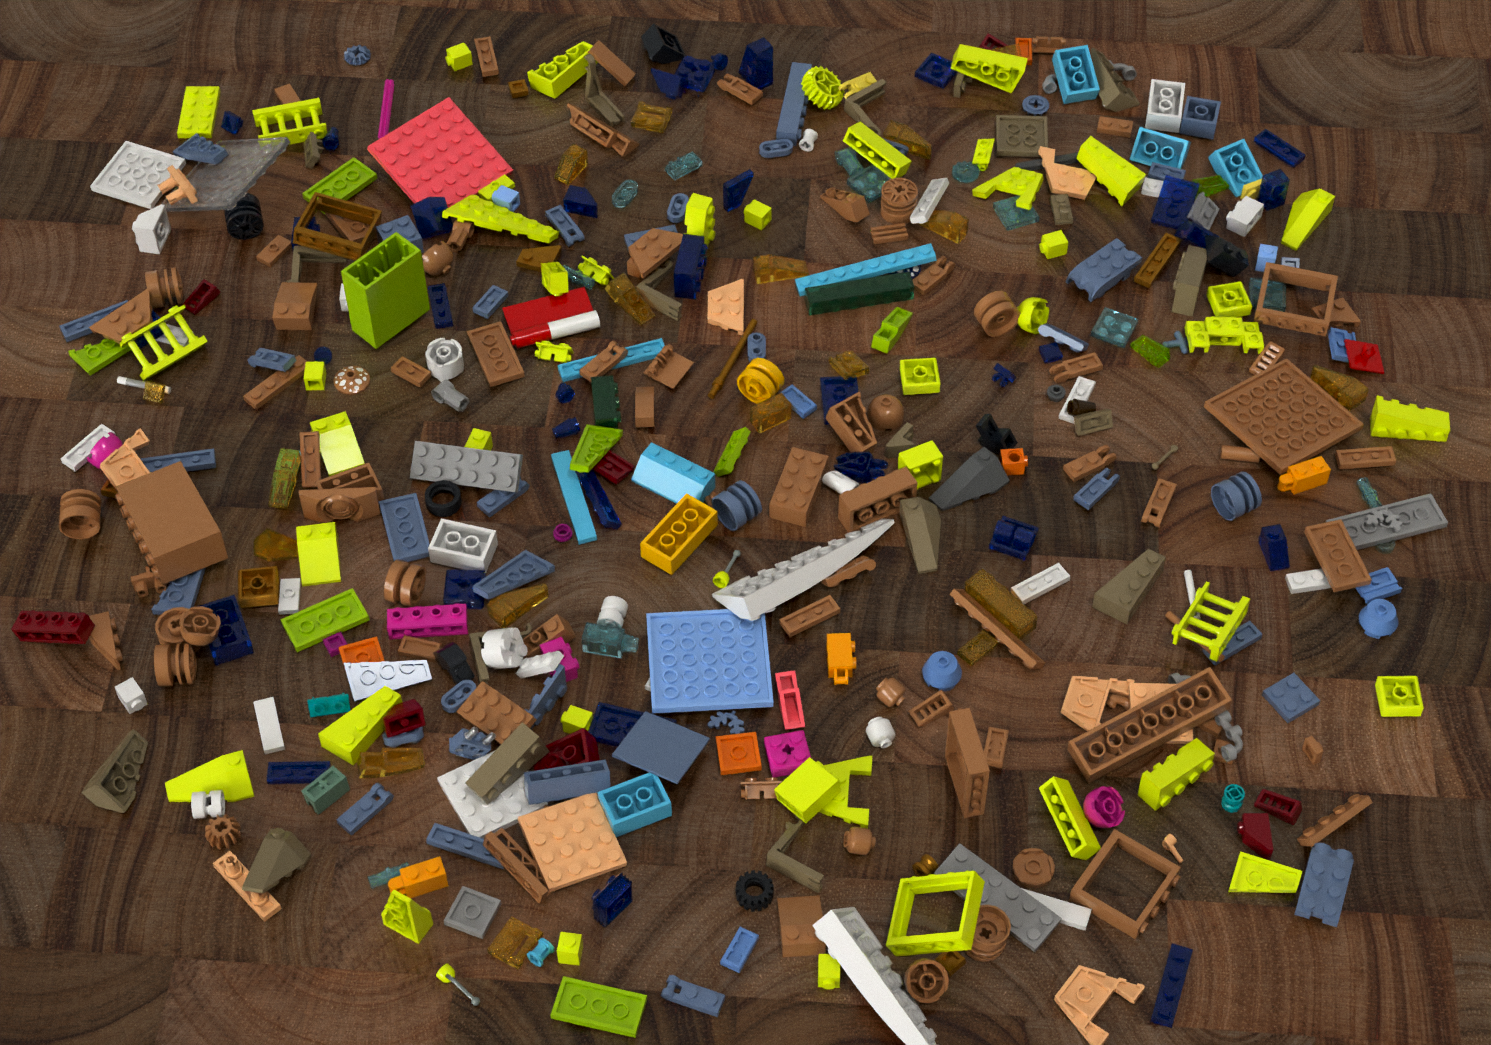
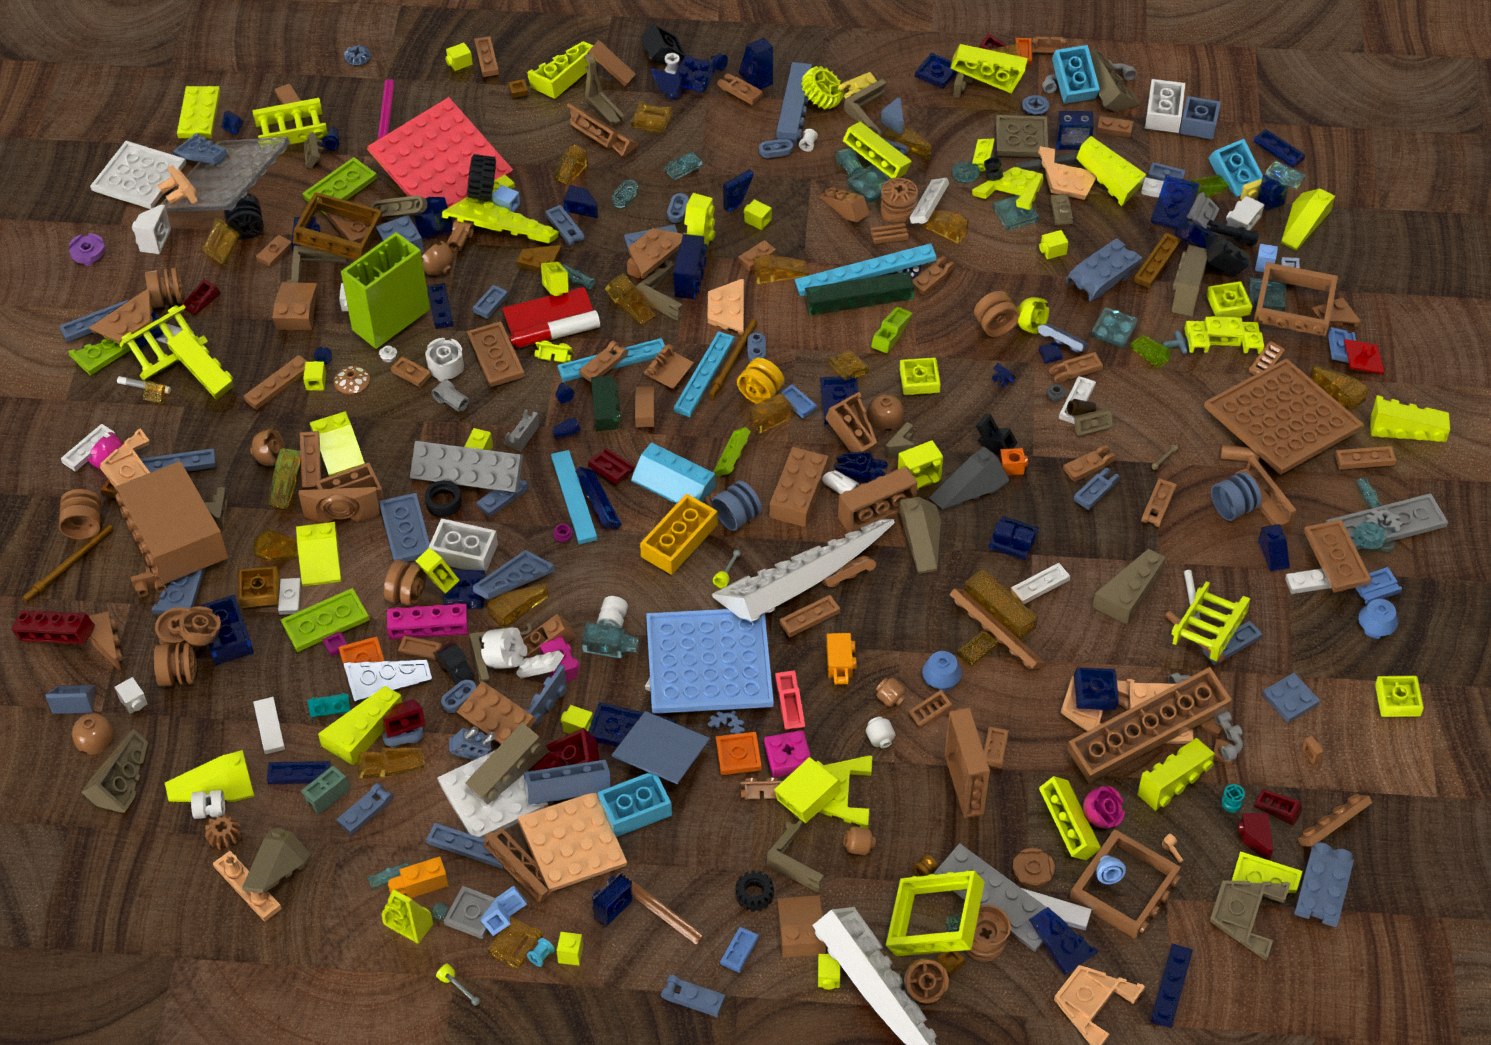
(40, 586): none -> pearl gold bar
(71, 699): none -> sand blue slope
(89, 256): none -> medium lavender plate
(92, 733): none -> medium nougat cylinder
(201, 364): none -> neon yellow brick
(218, 506): none -> dark tan slope
(224, 243): none -> clear yellow plate
(267, 446): none -> medium nougat cylinder
(272, 359): sand blue plate -> none
(388, 353): none -> white plate
(400, 206): none -> dark tan plate
(437, 570): none -> neon yellow brick
(439, 911): none -> clear light blue plate
(481, 177): none -> black tyre
(498, 914): none -> light blue slope
(523, 431): none -> light grey hinge
(593, 446): lime wing -> none
(599, 1007): lime plate -> none
(601, 274): neon yellow hinge -> none
(666, 913): none -> medium nougat axle
(672, 63): none -> white bush
(704, 374): none -> medium azure tile
(760, 249): none -> medium nougat plate
(893, 116): none -> sand blue slope
(951, 927): none -> clear light blue plate
(993, 168): none -> black wheel
(1061, 941): none -> clear blue wing
(1073, 129): none -> clear blue piece
(1106, 692): none -> clear blue brick
(1110, 870): none -> light blue brick
(1159, 148): medium azure slope -> none
(1238, 907): none -> dark tan wing
(1239, 234): none -> black pin
(1274, 502): none -> medium nougat fence
(1285, 175): none -> clear light blue plate
(1305, 476): light orange brick -> none
(1367, 541): none -> clear light blue gear

